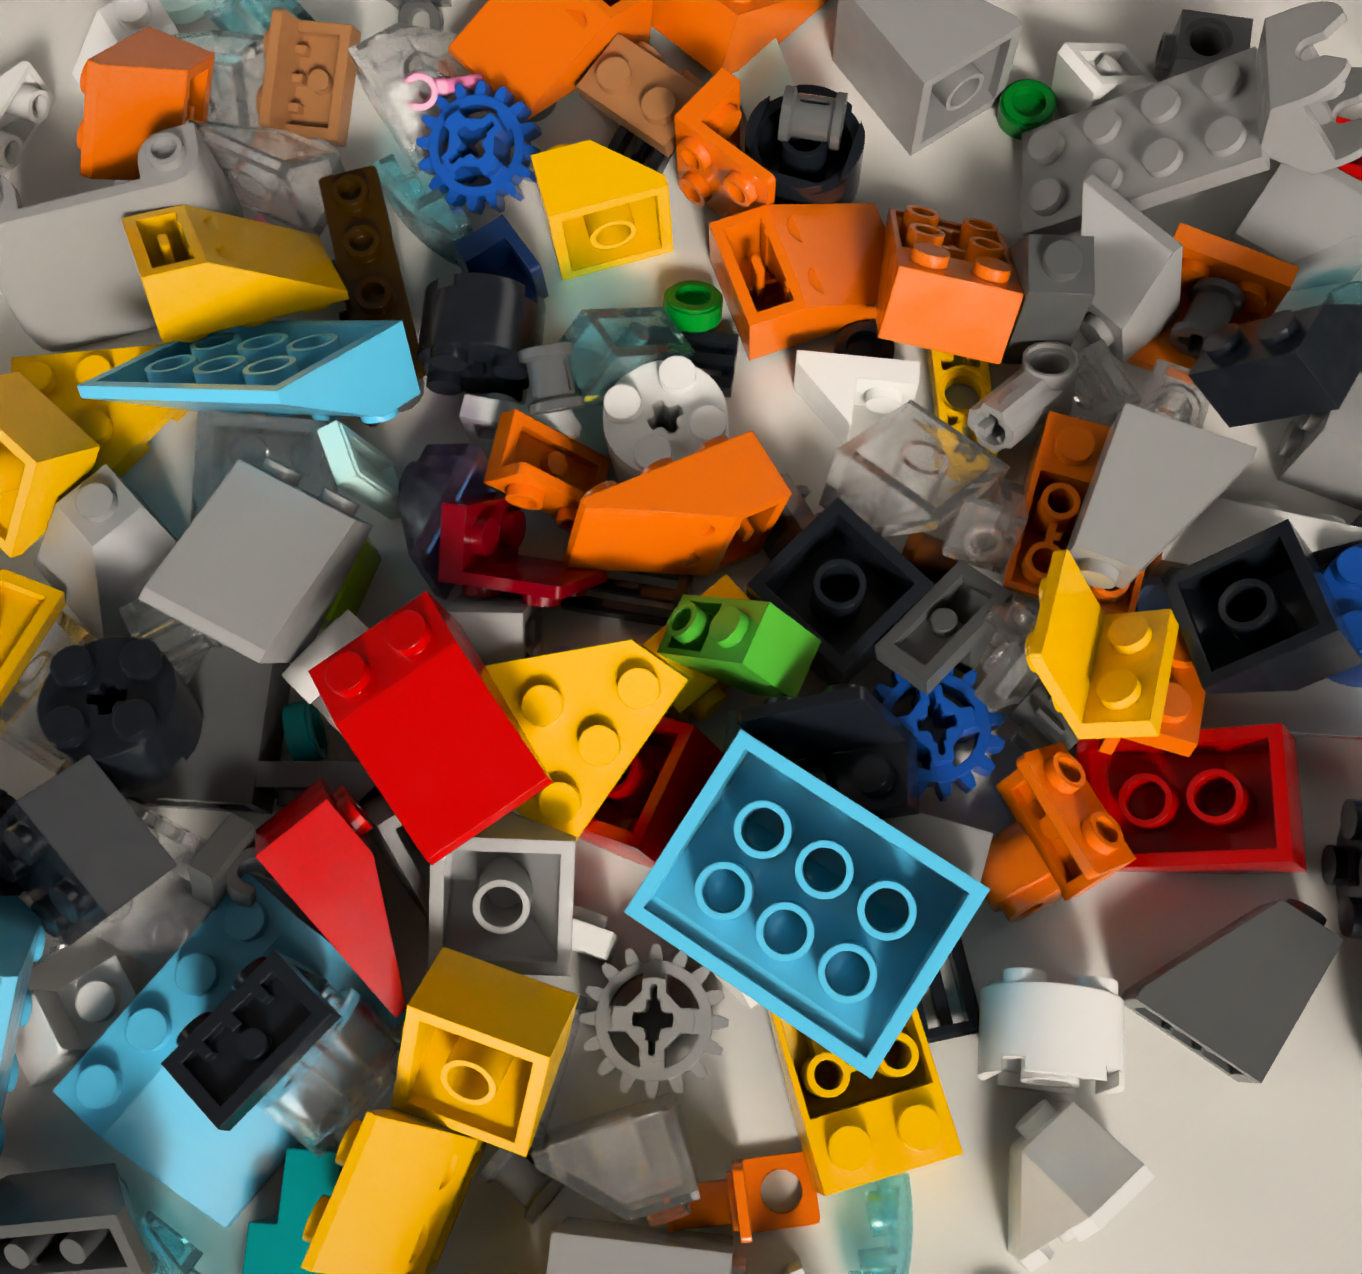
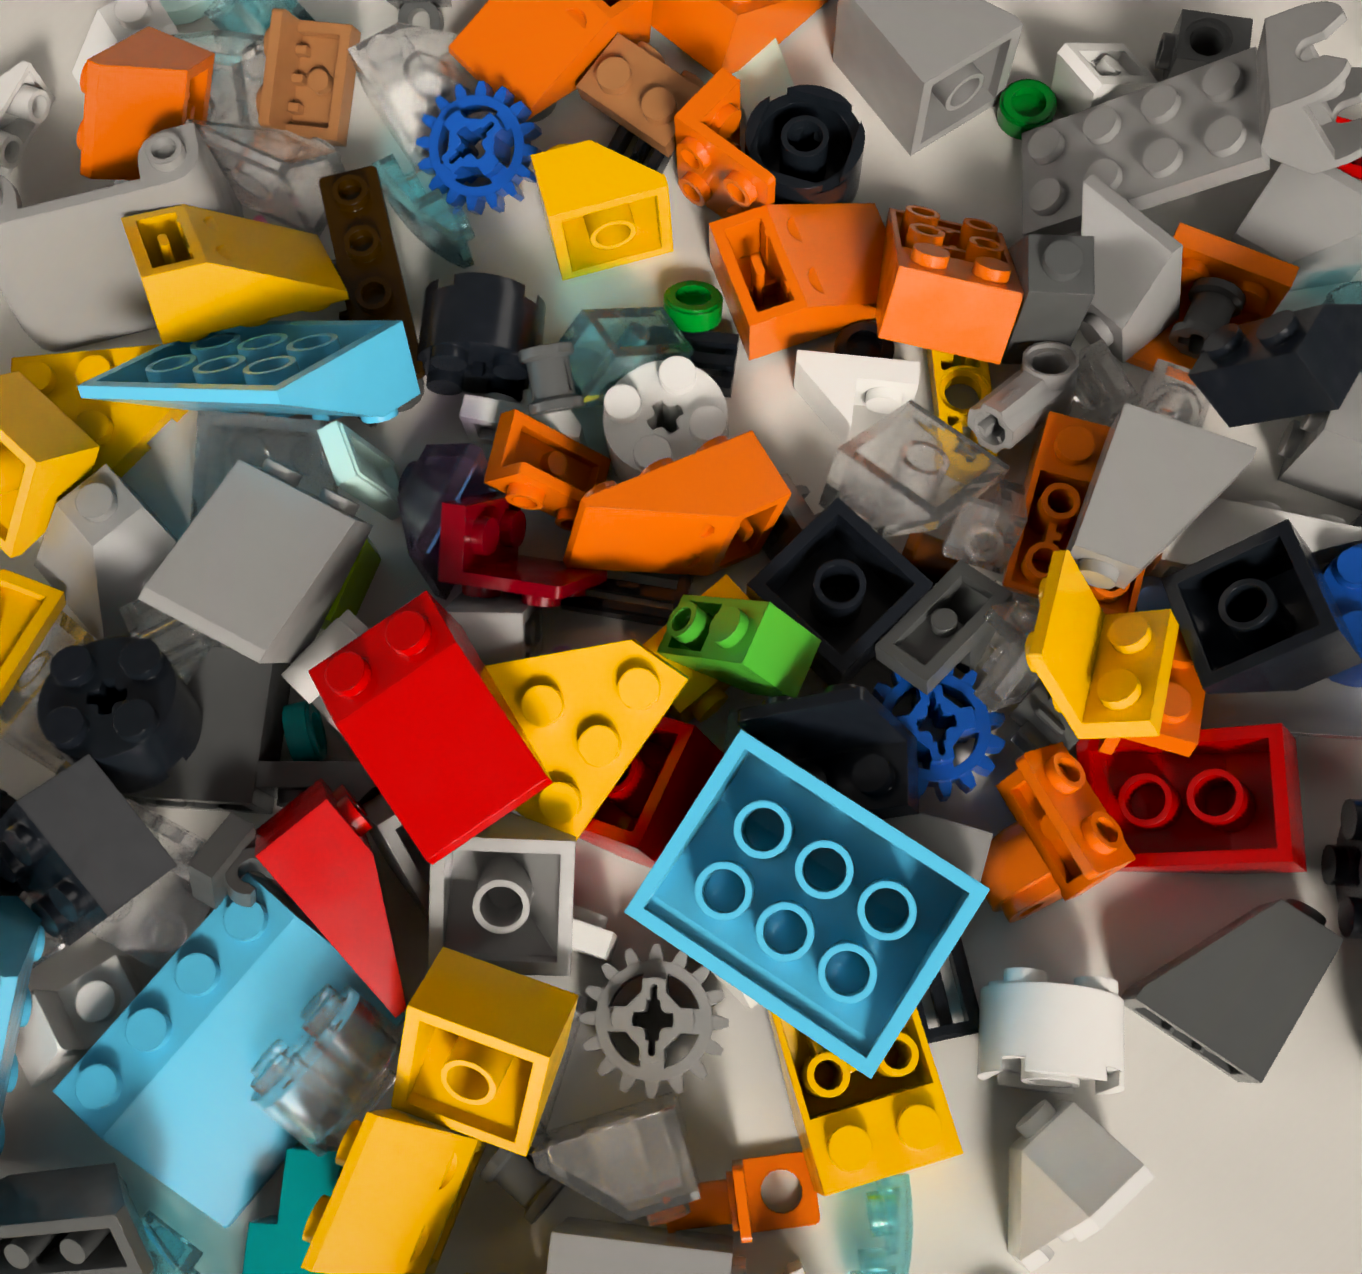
(252, 1038): black bracket -> none
(440, 86): bright pink hand -> none
(501, 252): dark blue panel -> none
(812, 117): dark grey bush -> none

